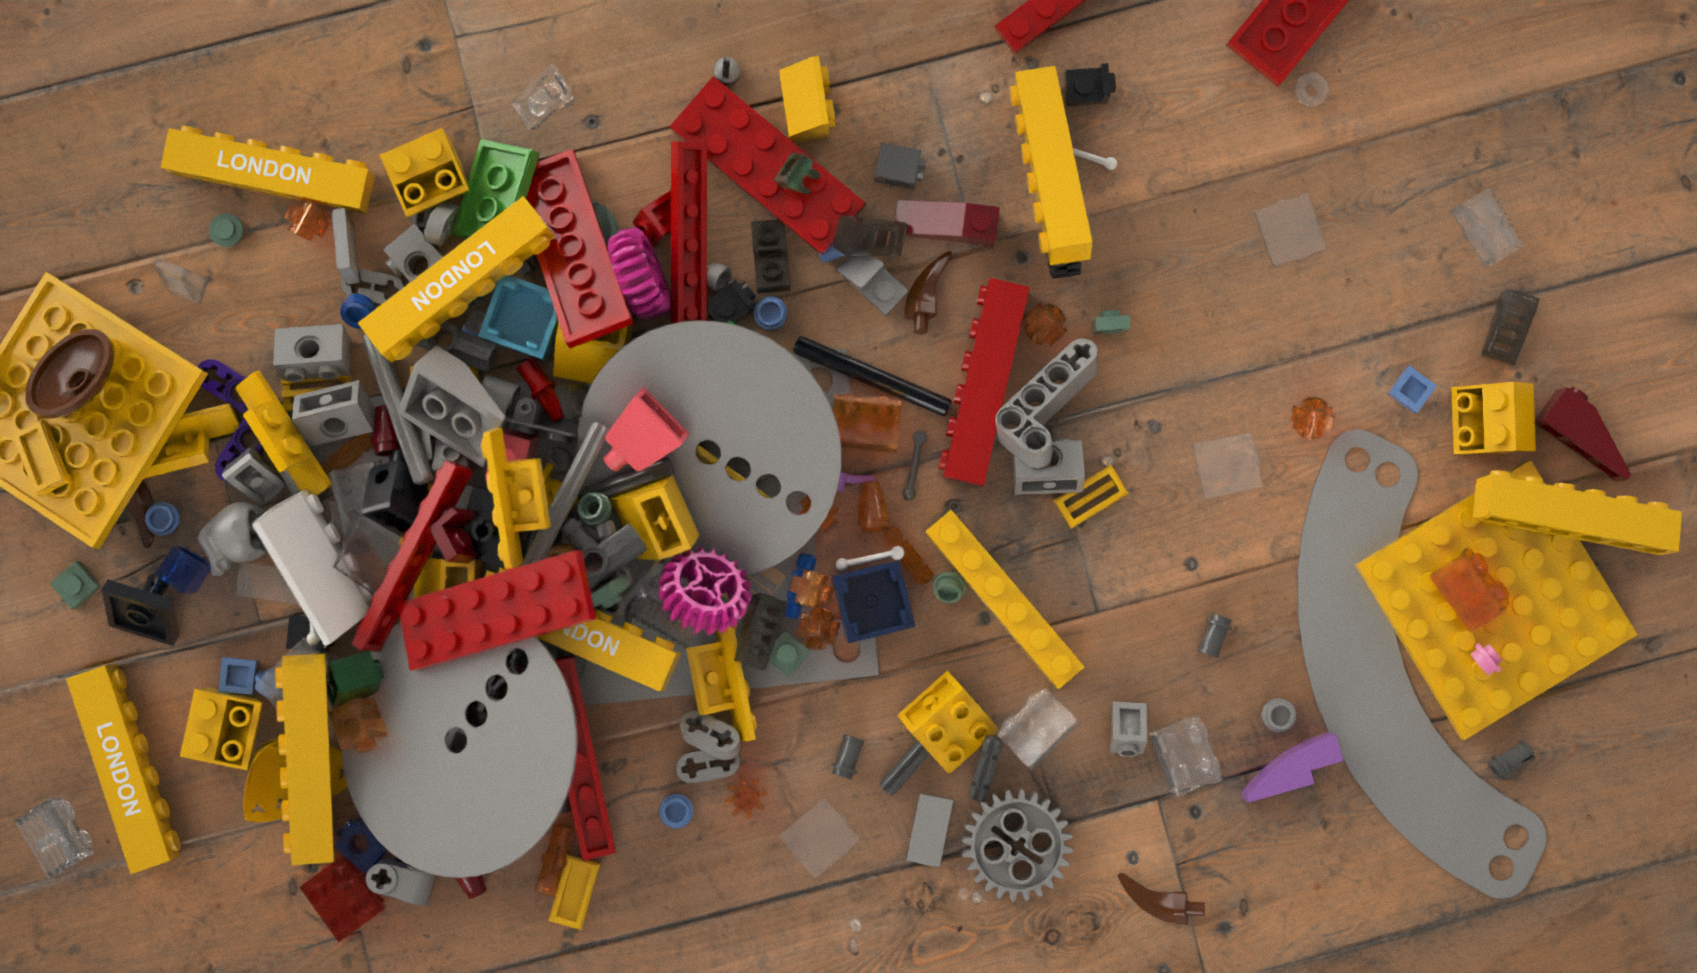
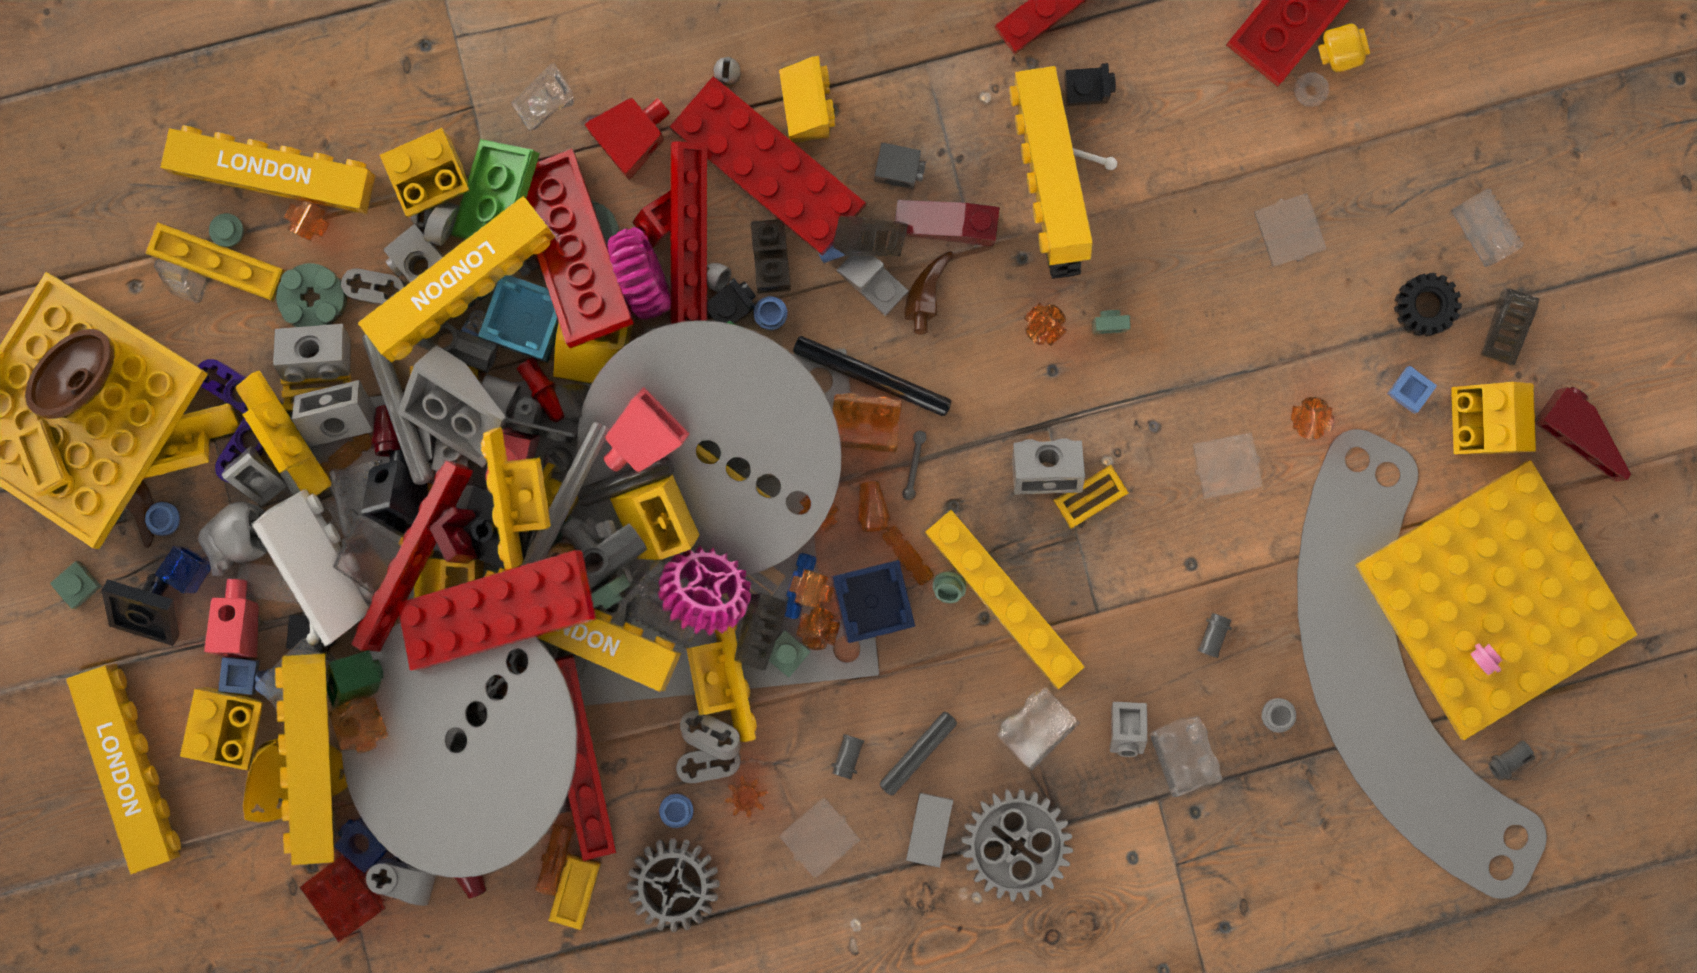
(55, 836): clear brick -> none
(215, 261): none -> yellow tile
(229, 635): none -> coral torso
(296, 284): none -> sand green plate
(345, 246): light grey tile -> none
(355, 309): blue tile -> none
(589, 502): sand green plate -> none
(629, 133): none -> red torso
(688, 888): none -> light grey gear
(794, 171): tile -> none
(853, 479): medium lavender hand -> none
(896, 553): white hinge -> none
(947, 722): yellow bracket -> none
(985, 381): red brick -> none
(985, 768): dark grey axle -> none
(1077, 367): light grey beam -> none
(1166, 906): reddish brown bar -> none
(1294, 767): medium lavender slope -> none
(1344, 47): none -> yellow head
(1446, 296): none -> black tyre
(1471, 589): clear orange bracket -> none
(1577, 514): yellow brick -> none

